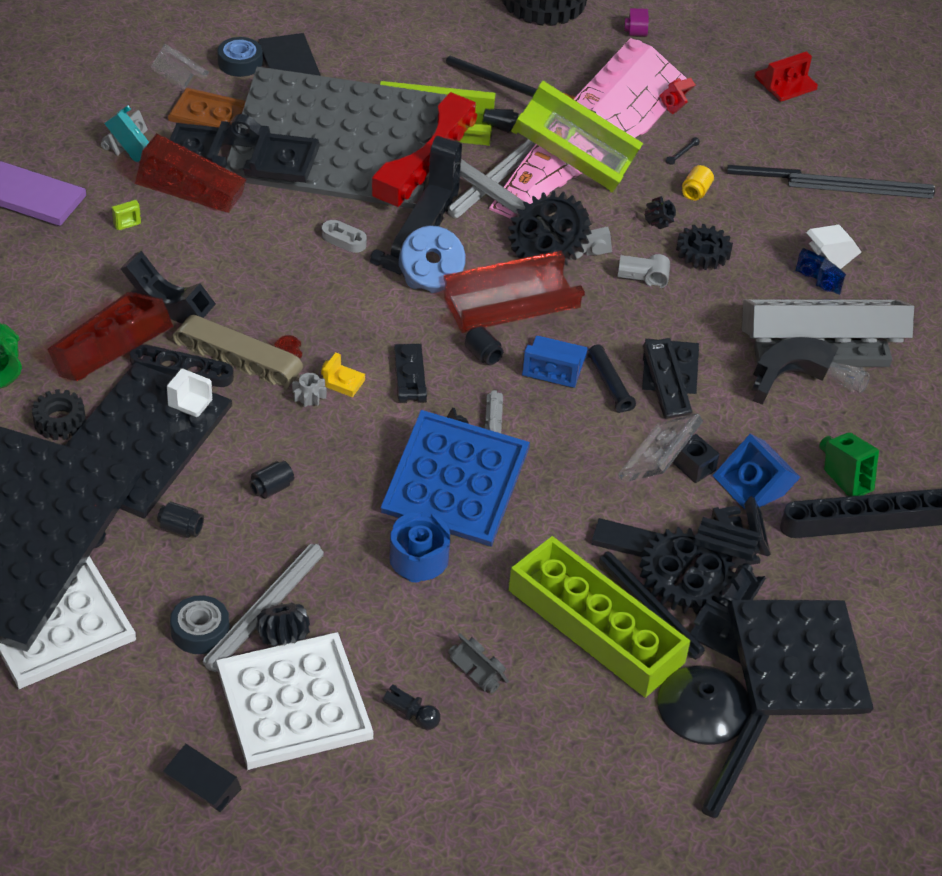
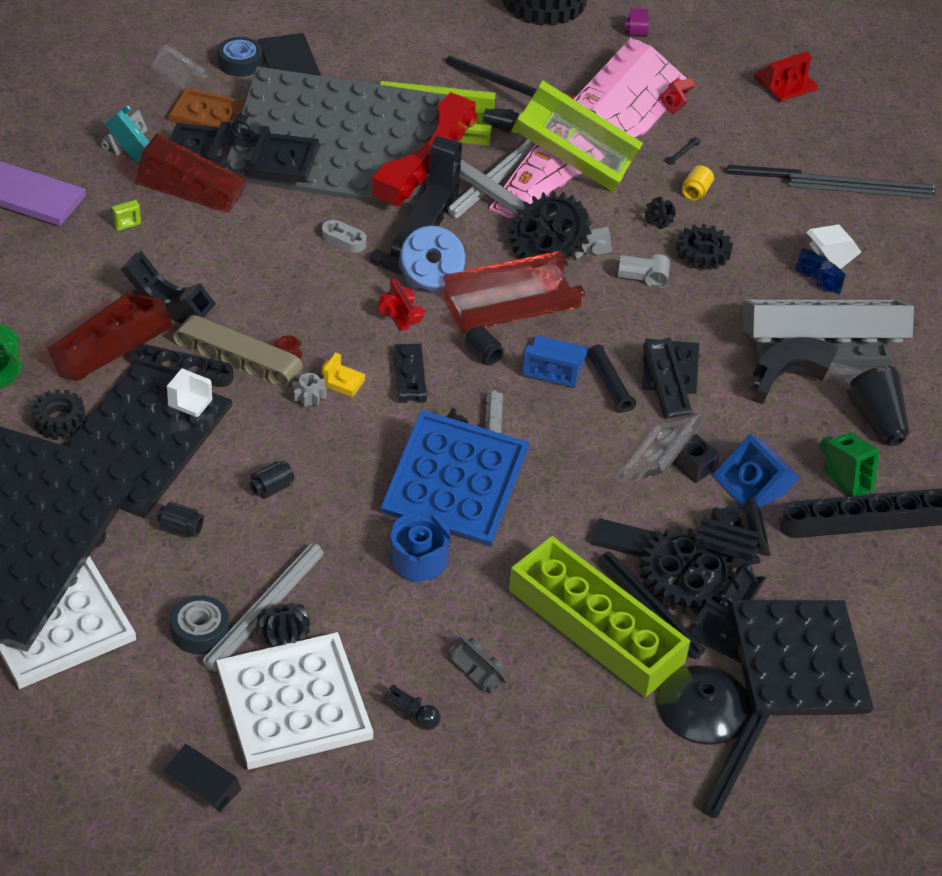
(399, 306): none -> red hips
(881, 403): none -> black cone

